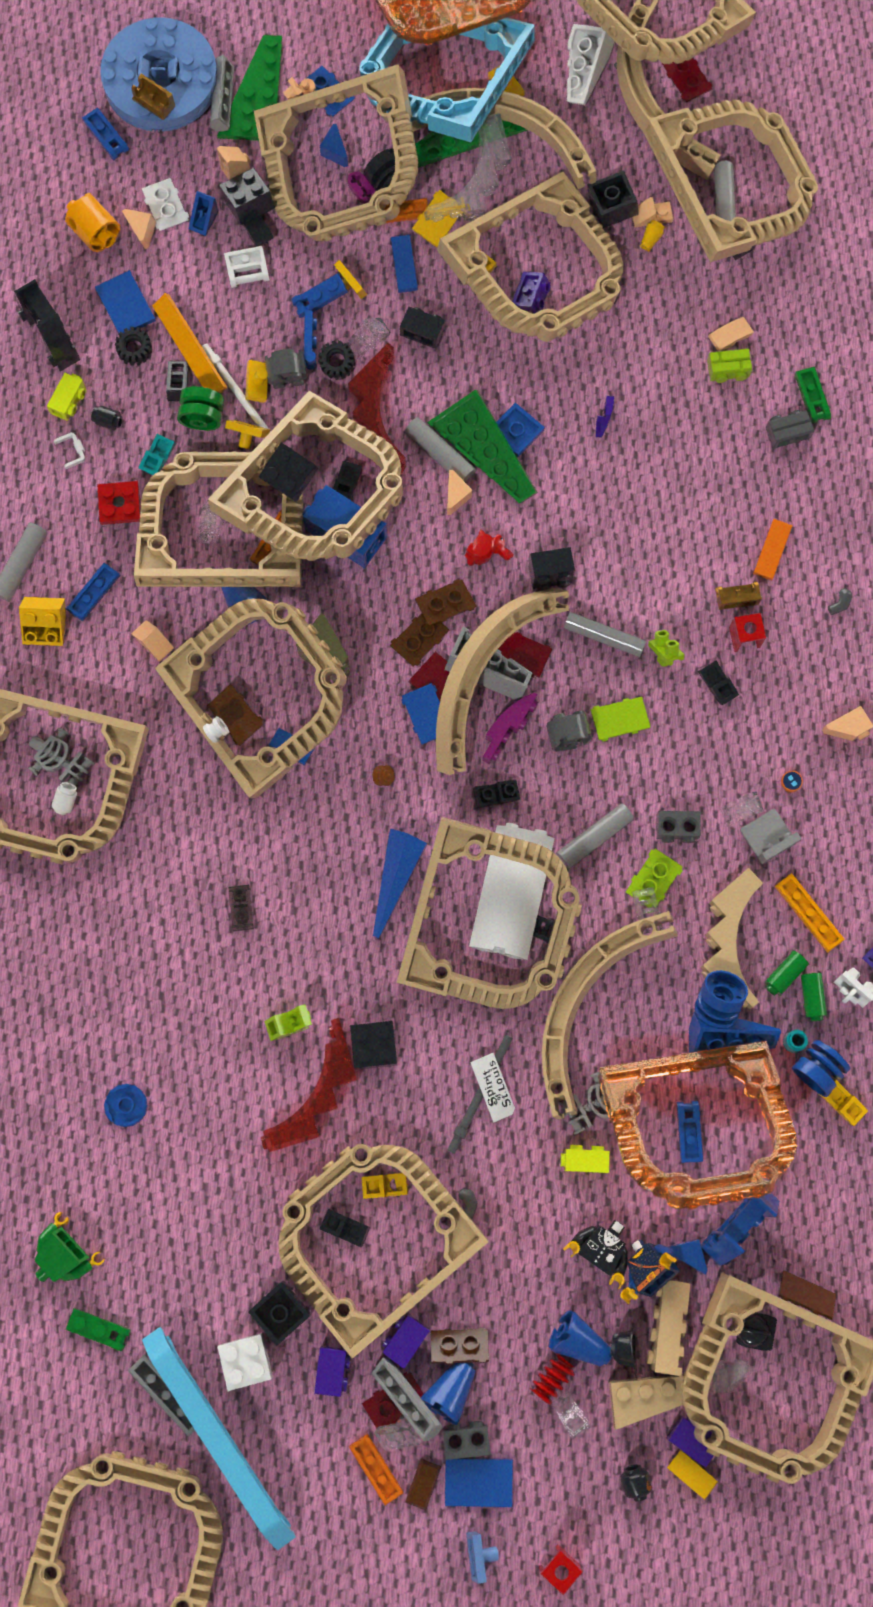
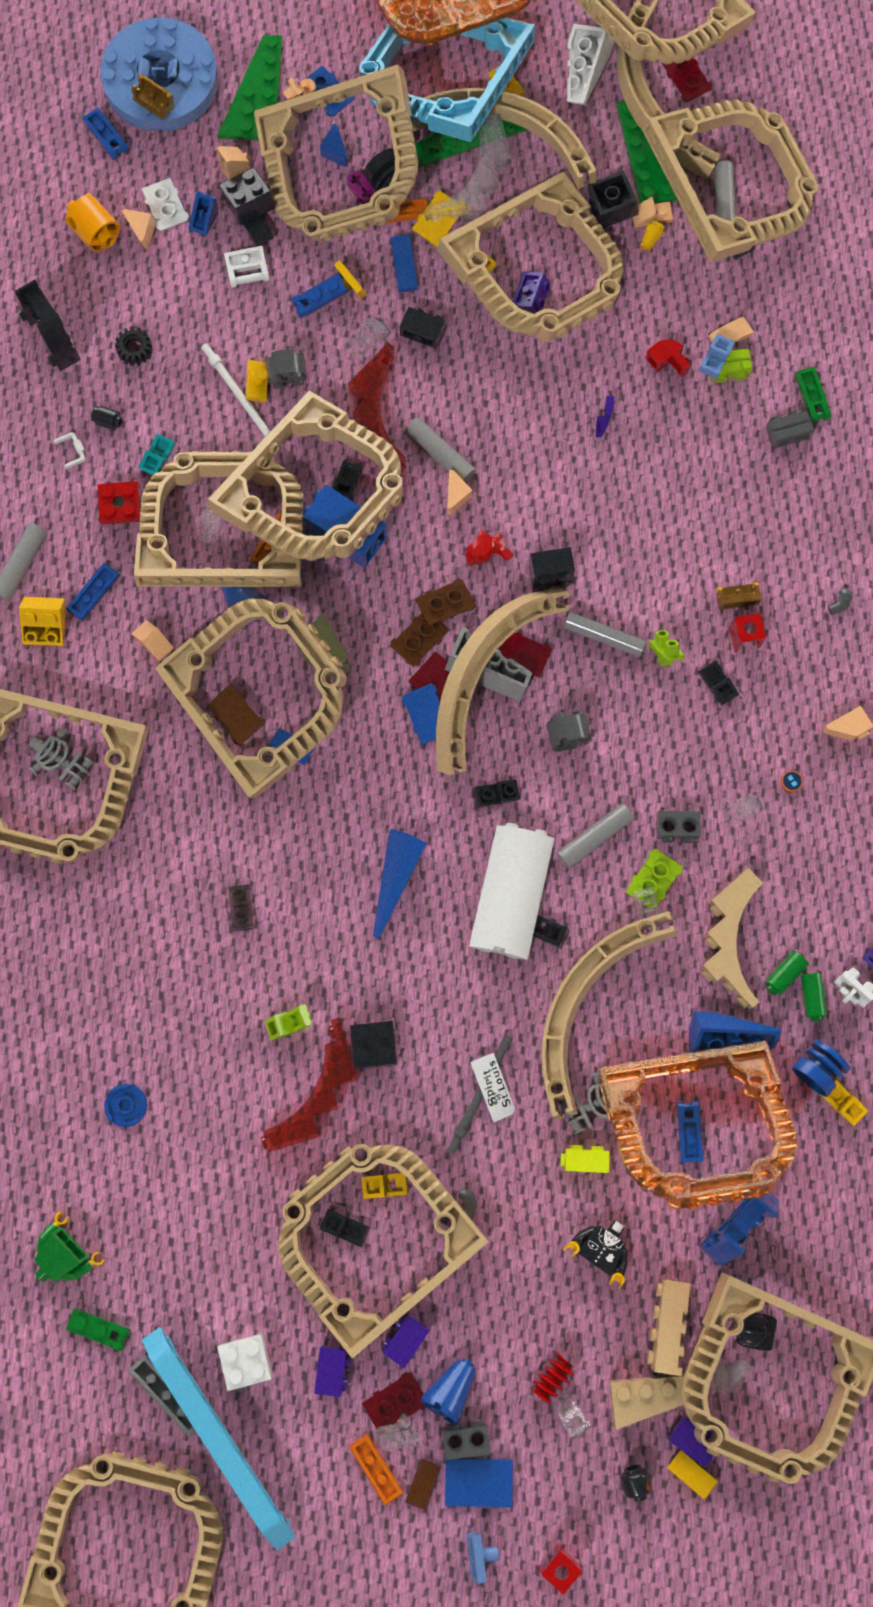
(64, 798): white brick -> none
(66, 396): neon yellow brick -> none
(125, 302): blue tile -> none
(173, 392): black slope -> none
(188, 344): light orange tile -> none
(200, 408): green wheel -> none
(216, 729): white wheel -> none
(222, 95): light grey brick -> none
(247, 431): yellow tile -> none
(279, 1313): black brick -> none
(288, 472): black brick -> none
(310, 341): blue plate -> none
(328, 352): black tyre -> none
(383, 775): dark orange wheel -> none
(406, 1399): light grey brick -> none
(419, 965): tan arch -> none
(459, 1346): piece -> none
(479, 438): green wing -> none
(511, 719): magenta slope -> none
(519, 428): blue plate -> none
(579, 1341): blue cone -> none
(620, 718): lime piece -> none
(624, 1349): black piece -> none
(645, 168): none -> green wing
(649, 1270): torso -> none
(668, 352): none -> red brick
(691, 1254): blue slope -> none
(716, 356): none -> medium blue slope
(721, 999): blue wheel -> none
(769, 836): light grey bracket -> none
(772, 549): orange tile -> none
(800, 1036): teal brick -> none
(807, 1295): reddish brown piece -> none
(809, 913): light orange tile -> none

